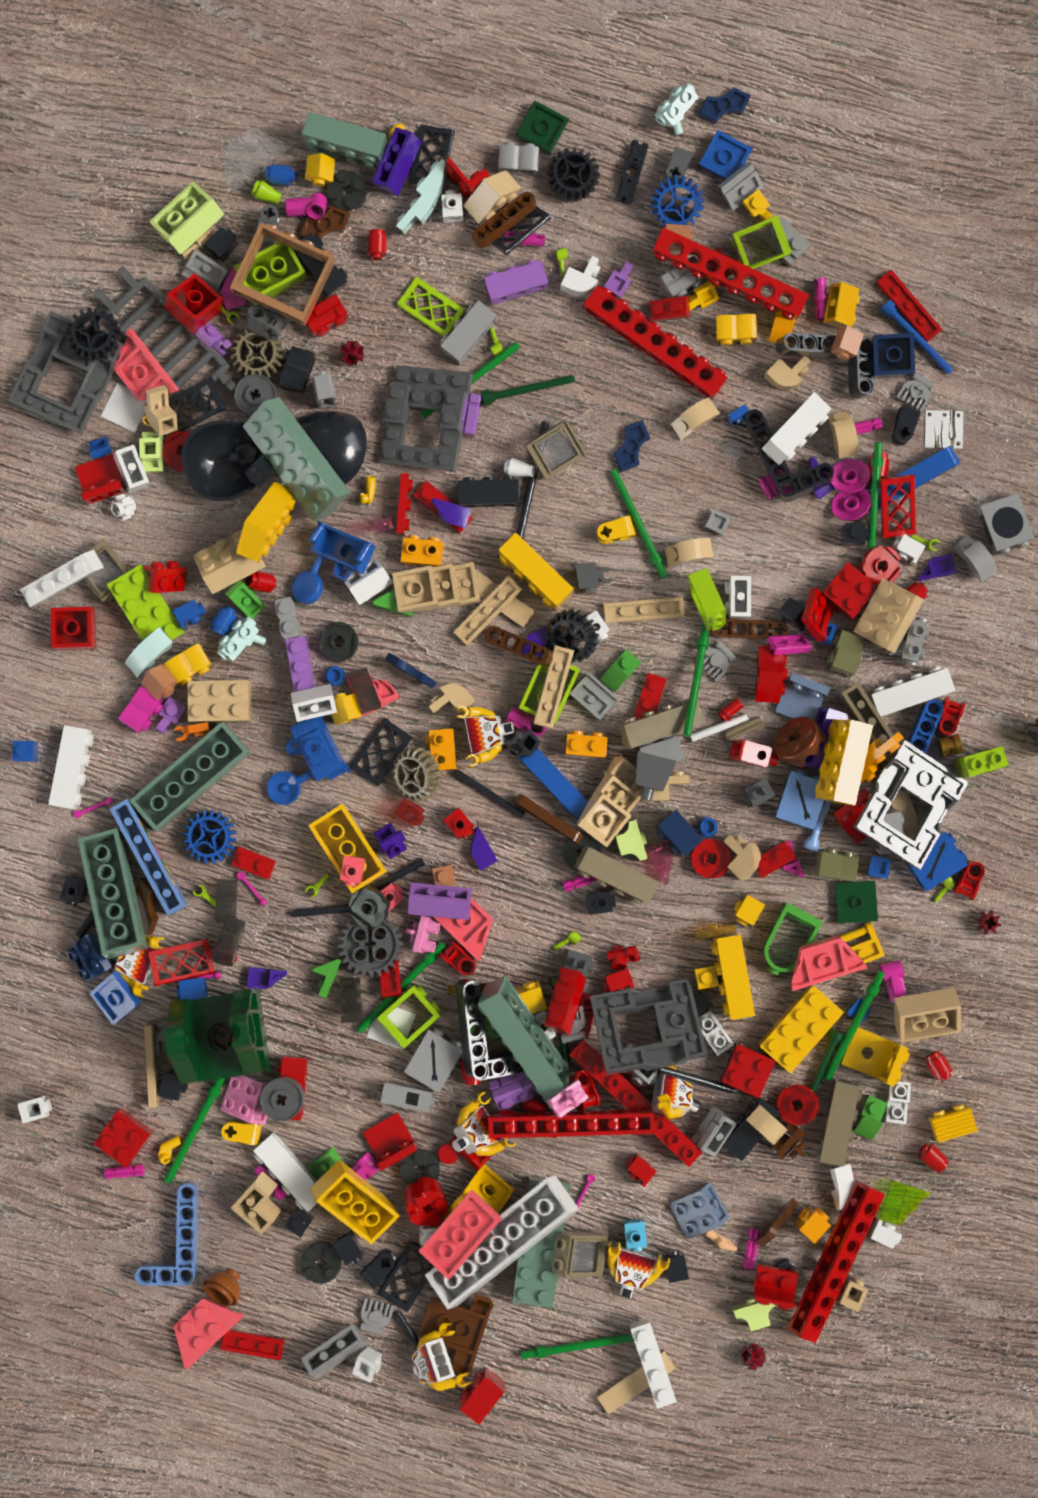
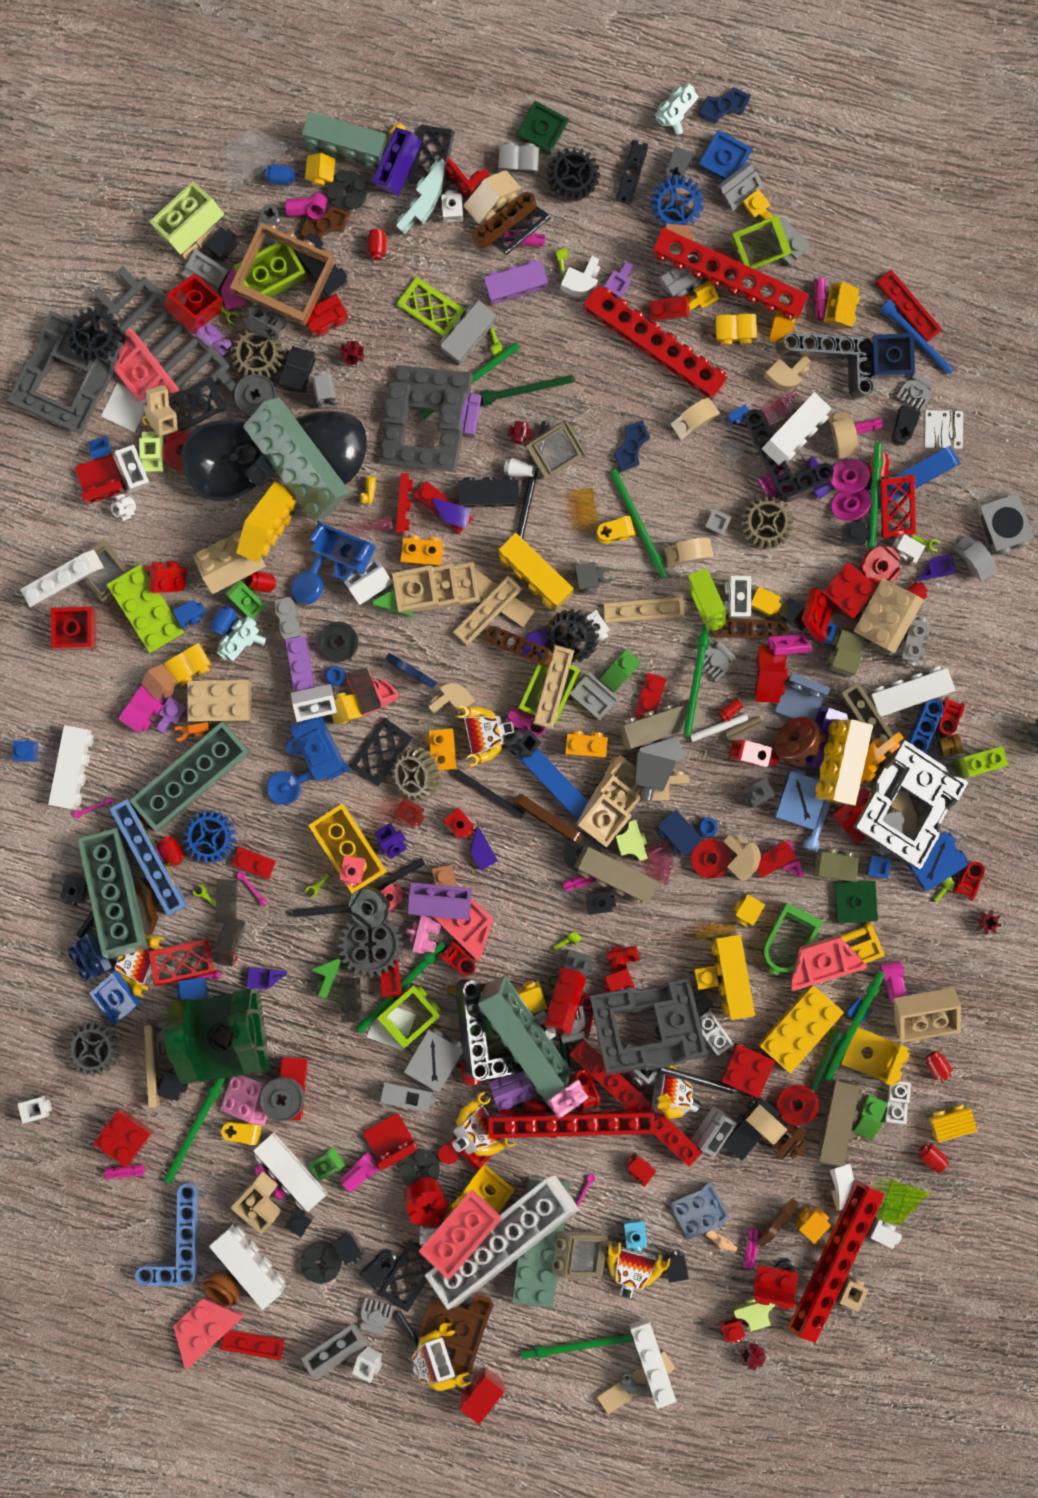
(107, 1038): none -> dark grey gear
(147, 651): light aqua brick -> none
(166, 1149): yellow arm -> none
(170, 851): none -> red brick
(248, 1266): none -> white brick
(265, 192): lime cone -> none
(355, 1202): yellow brick -> none
(520, 432): none -> dark red gear
(585, 509): none -> clear yellow plate
(630, 1385): none -> dark grey arm
(732, 1330): none -> red brick
(765, 602): none -> yellow brick
(778, 410): none -> clear pink slope
(780, 511): none -> dark tan gear
(847, 343): brick -> none

